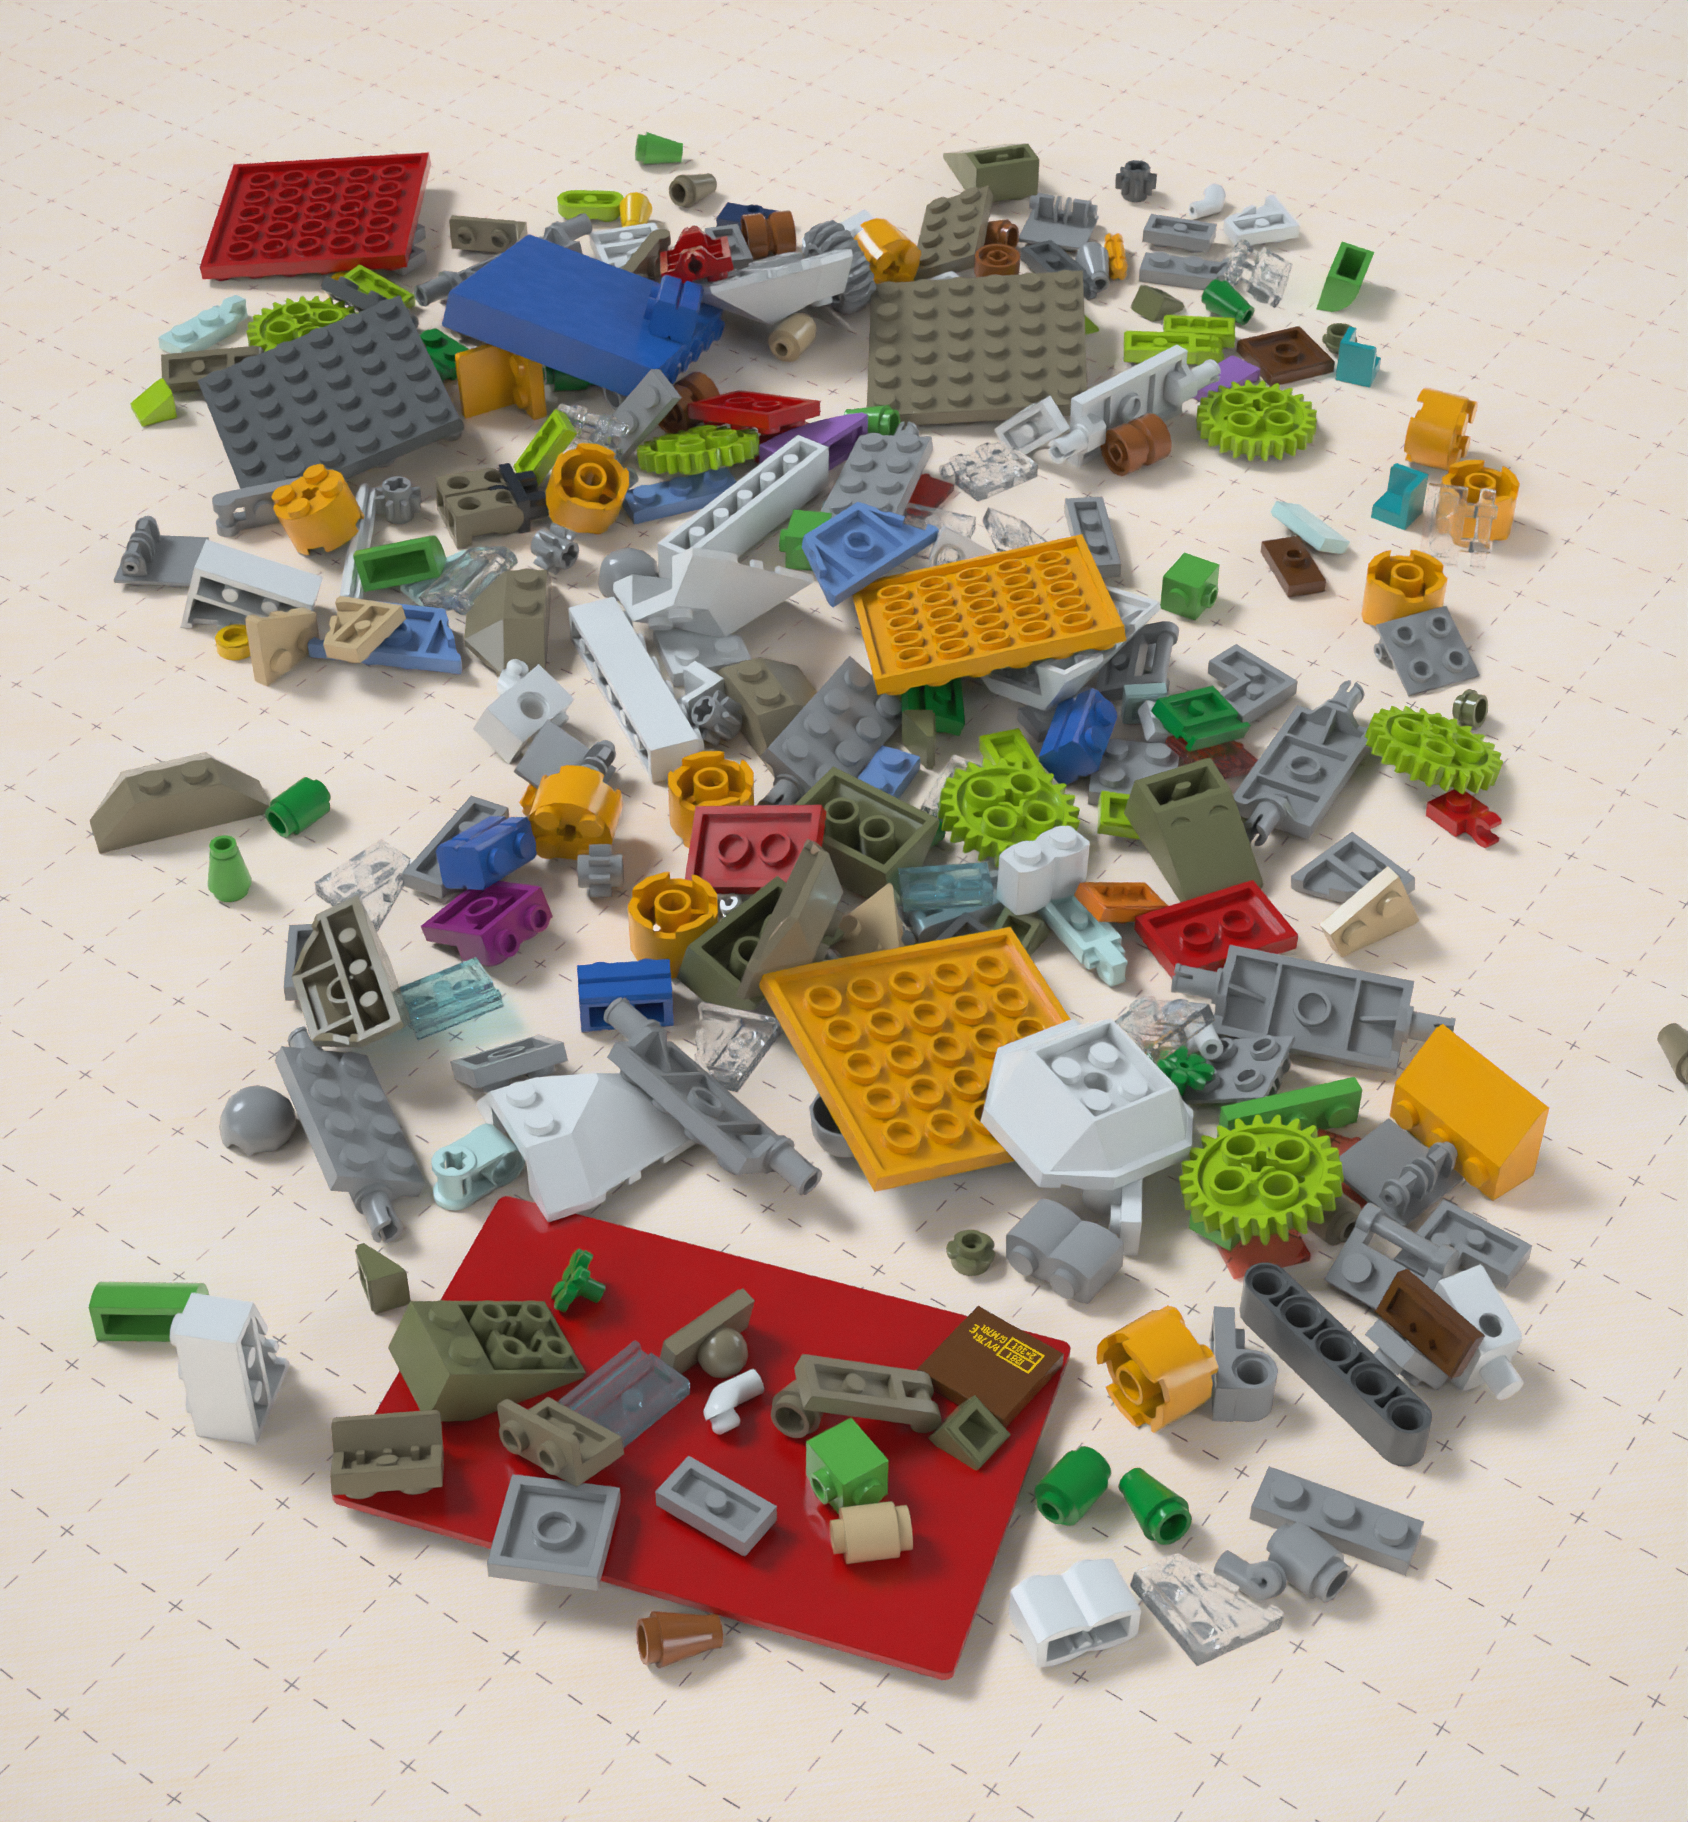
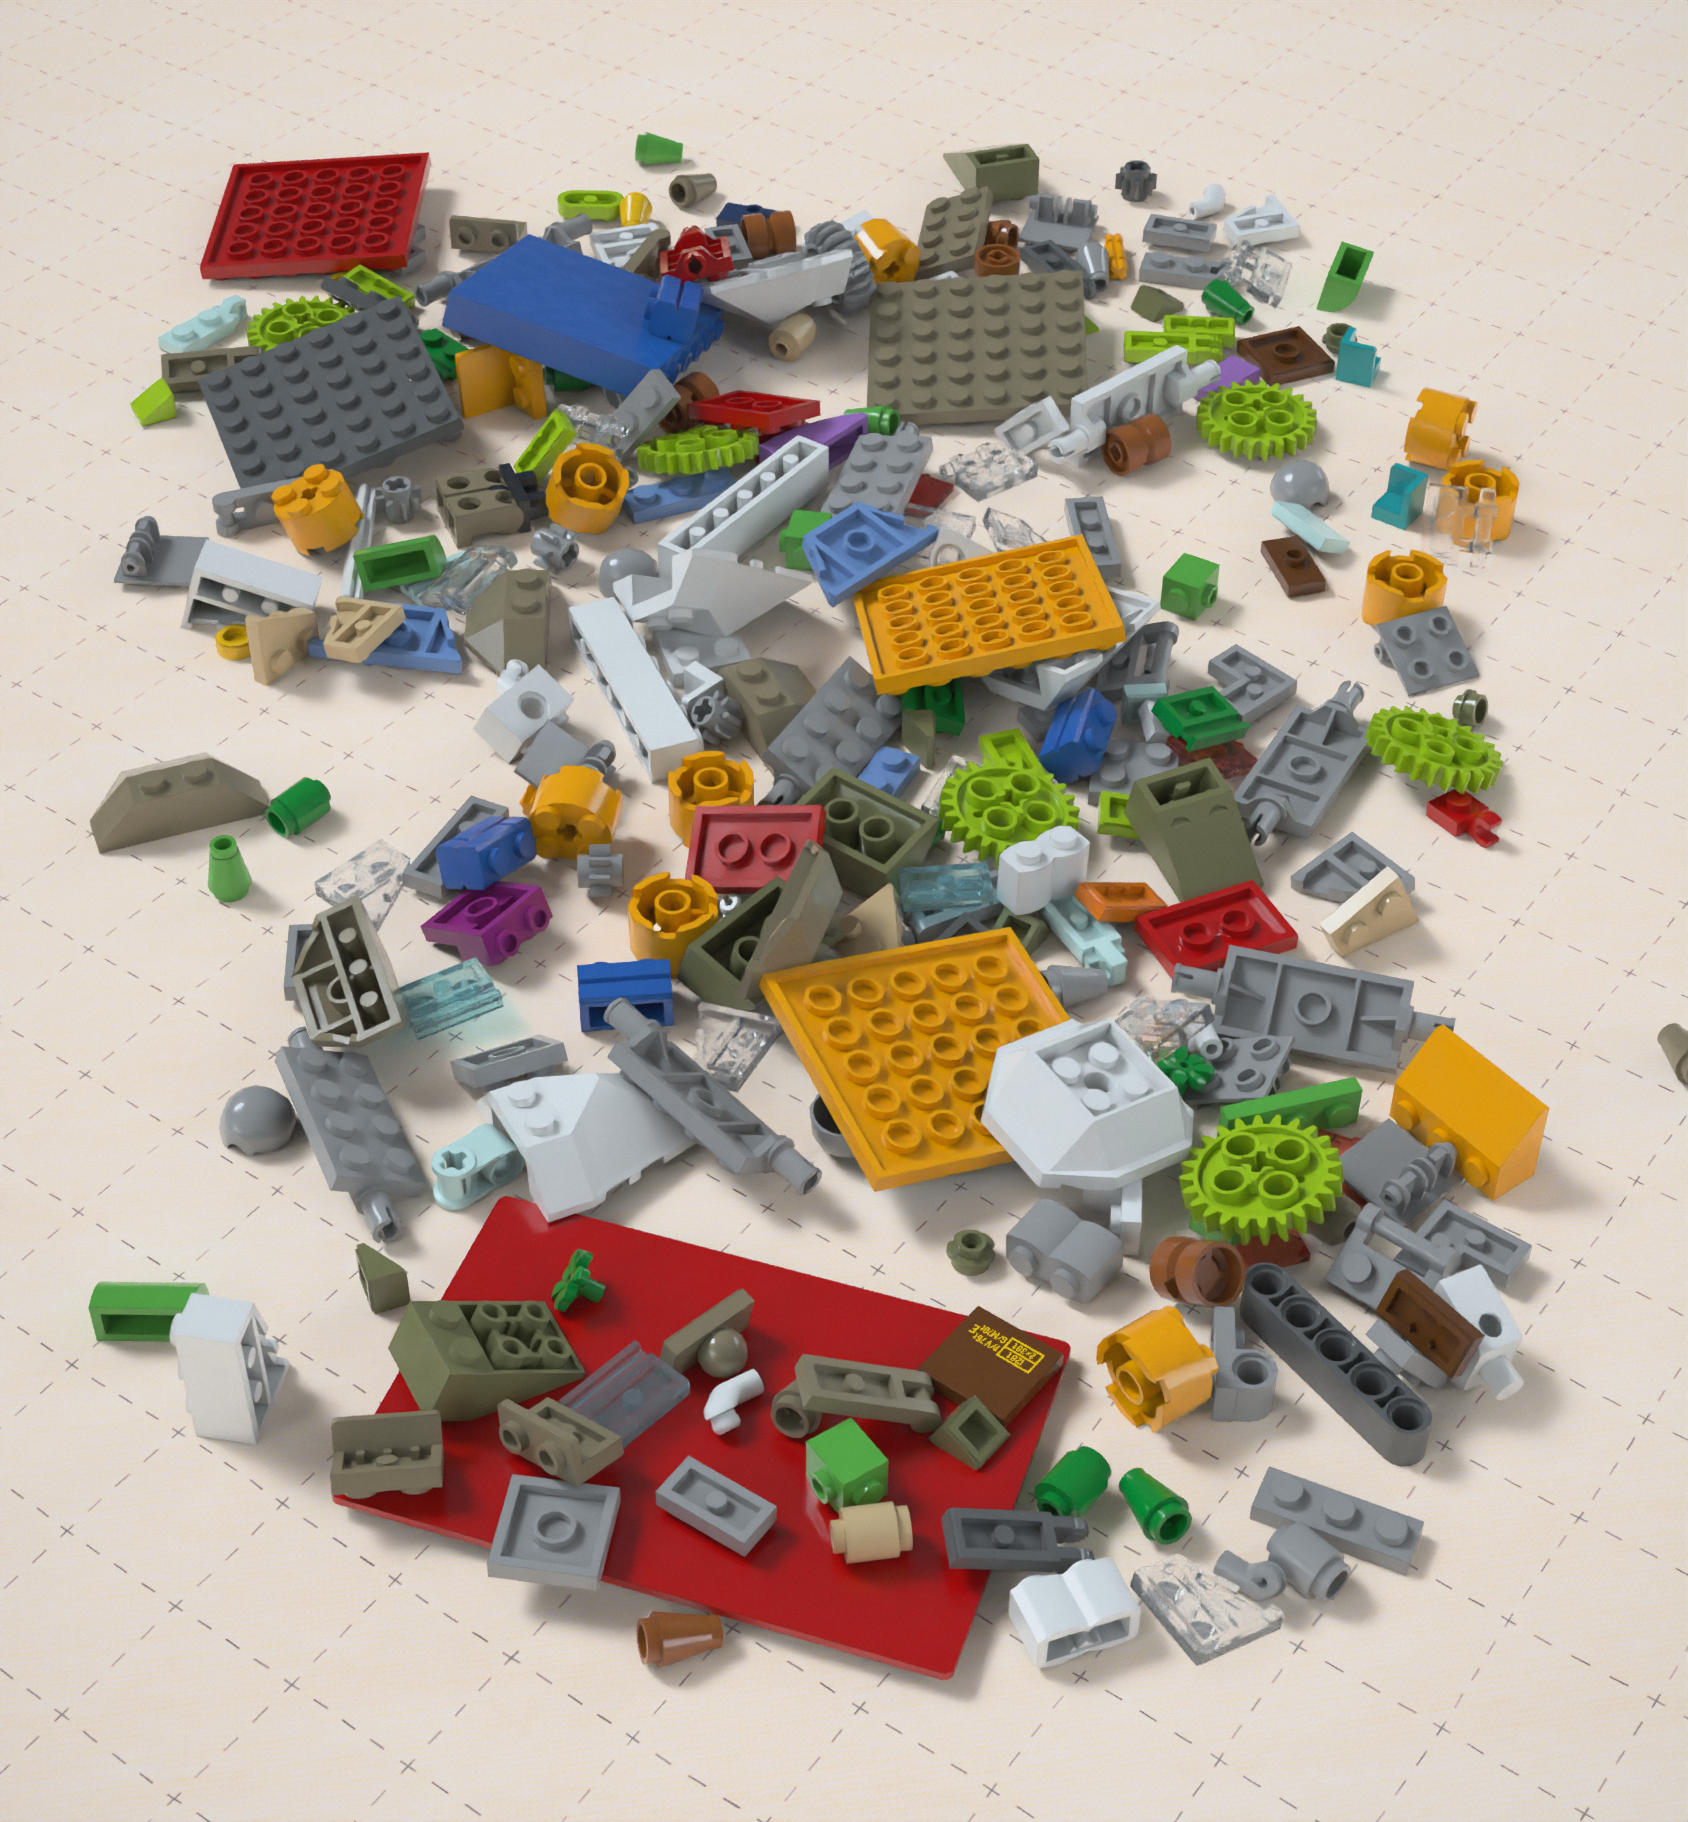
(1012, 1540): none -> dark grey hinge
(1075, 984): none -> light grey cone
(1197, 1271): none -> dark orange wheel
(1301, 484): none -> light grey hair

